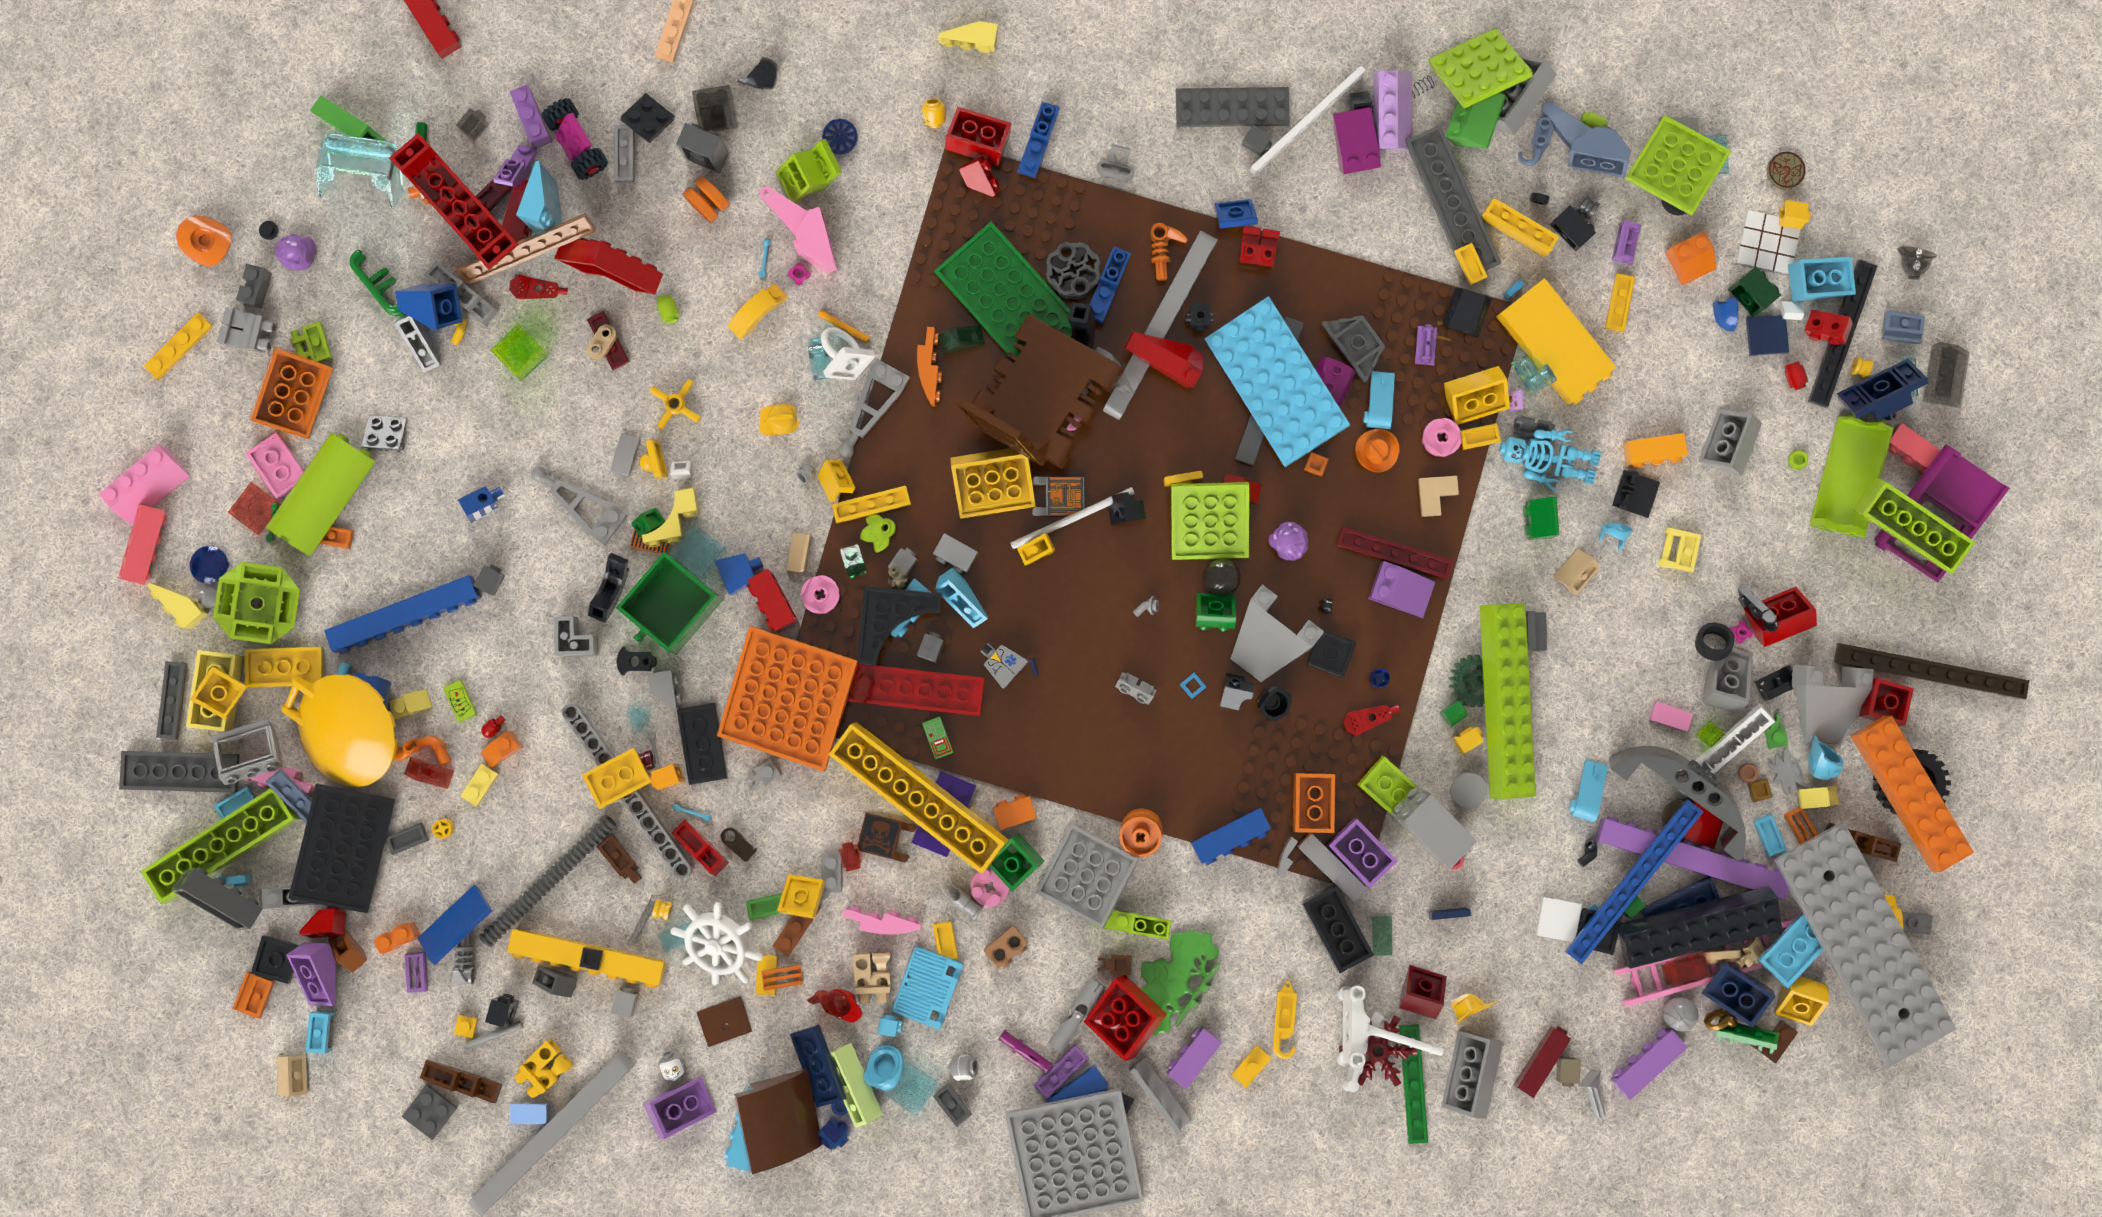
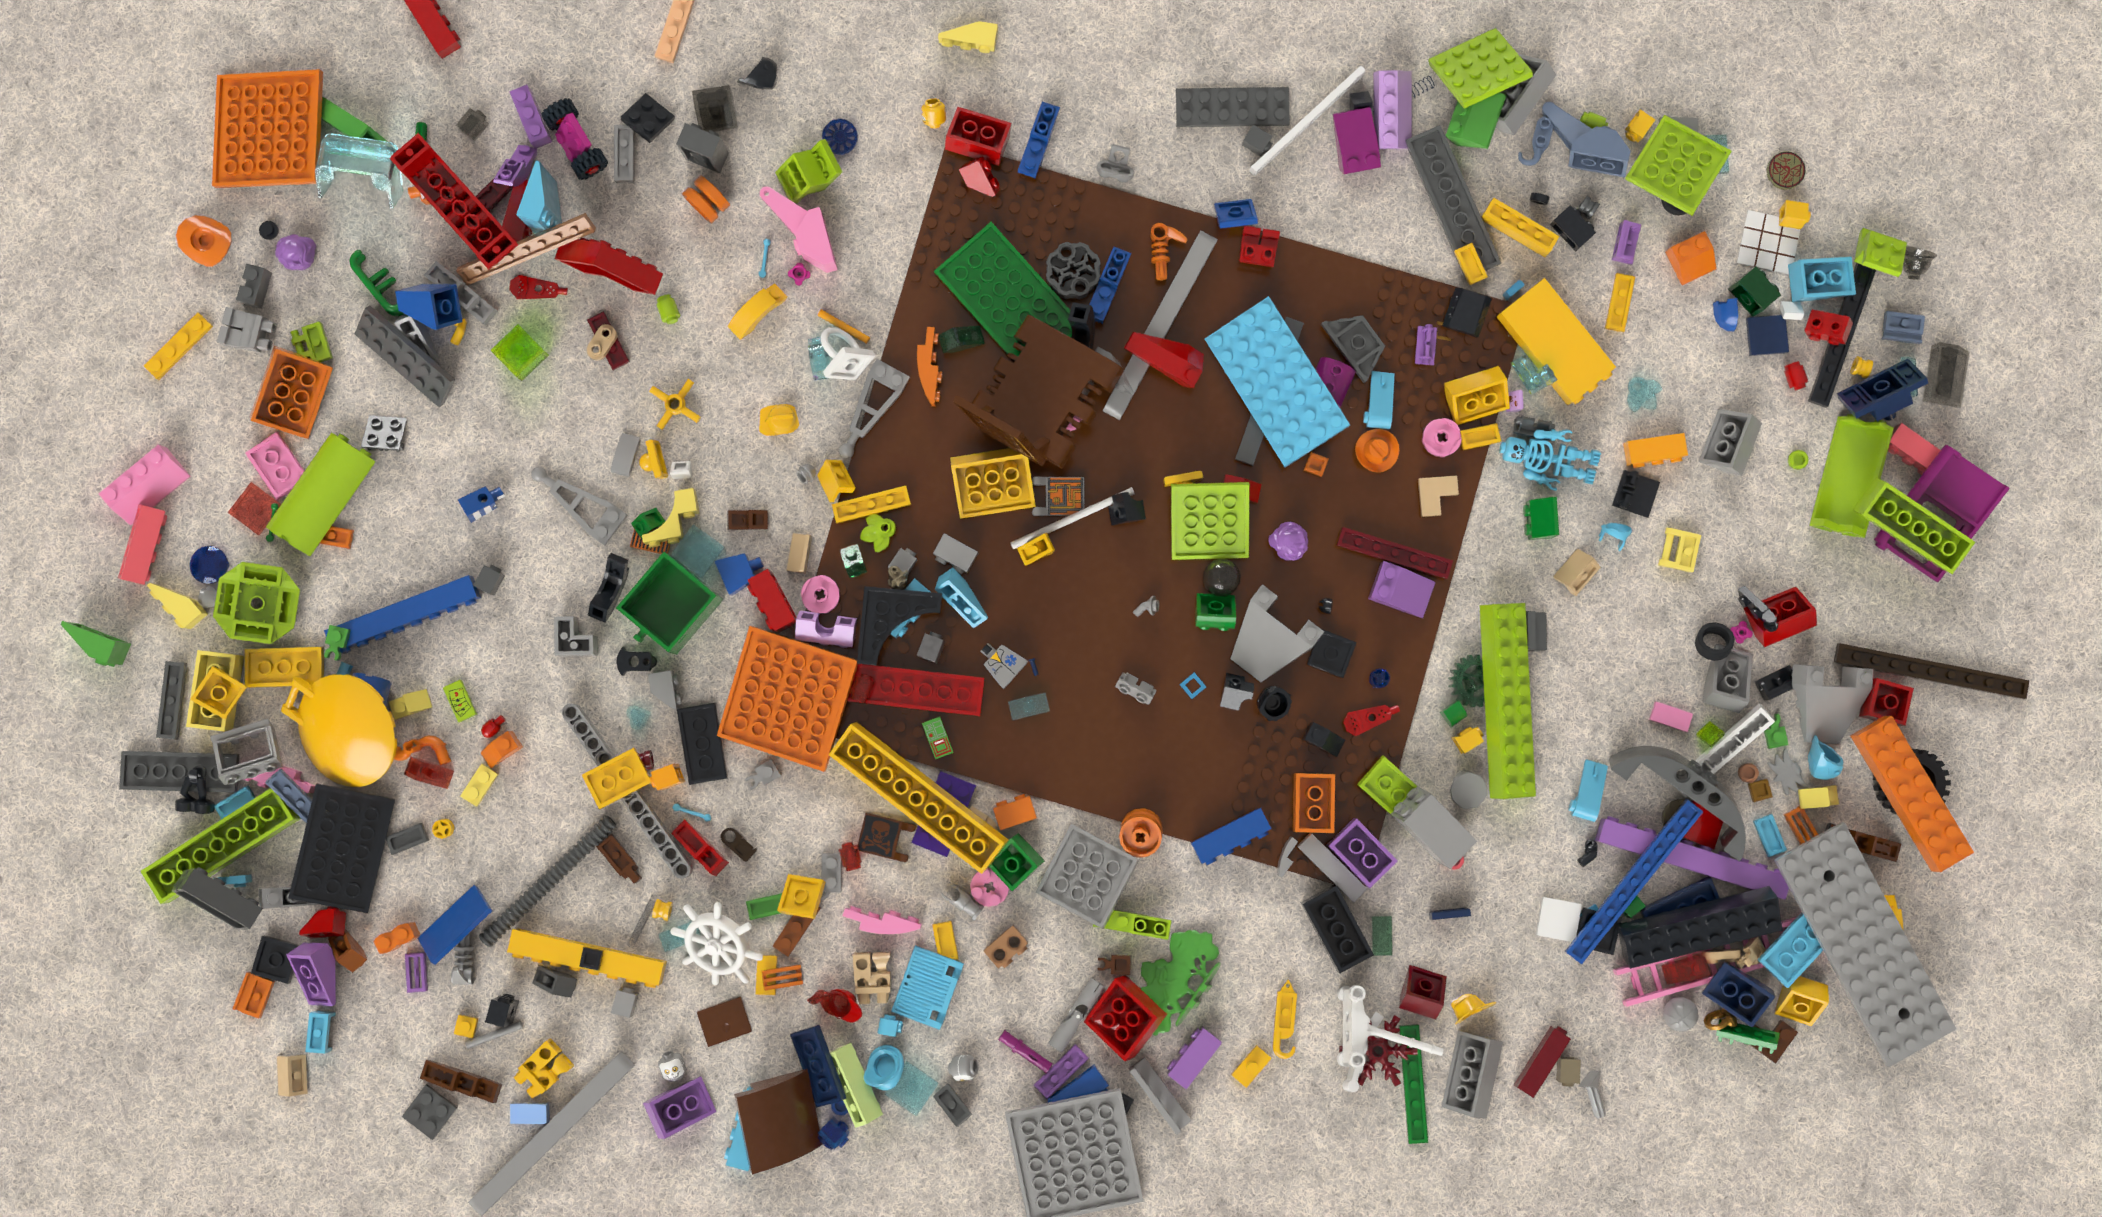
(98, 645): none -> bright green slope
(188, 803): none -> black piece
(267, 128): none -> orange plate
(336, 638): none -> bright green plate
(404, 356): none -> dark grey plate
(651, 735): light grey hinge -> none
(747, 520): none -> reddish brown slope
(810, 630): none -> lavender arch
(1028, 706): none -> clear light blue plate
(1199, 310): black brick -> none
(1323, 739): none -> black slope
(1639, 126): none -> yellow window
(1645, 396): none -> clear light blue plate
(1648, 1063): medium lavender brick -> none
(1880, 252): none -> lime bracket
(1917, 923): flat silver plate -> none

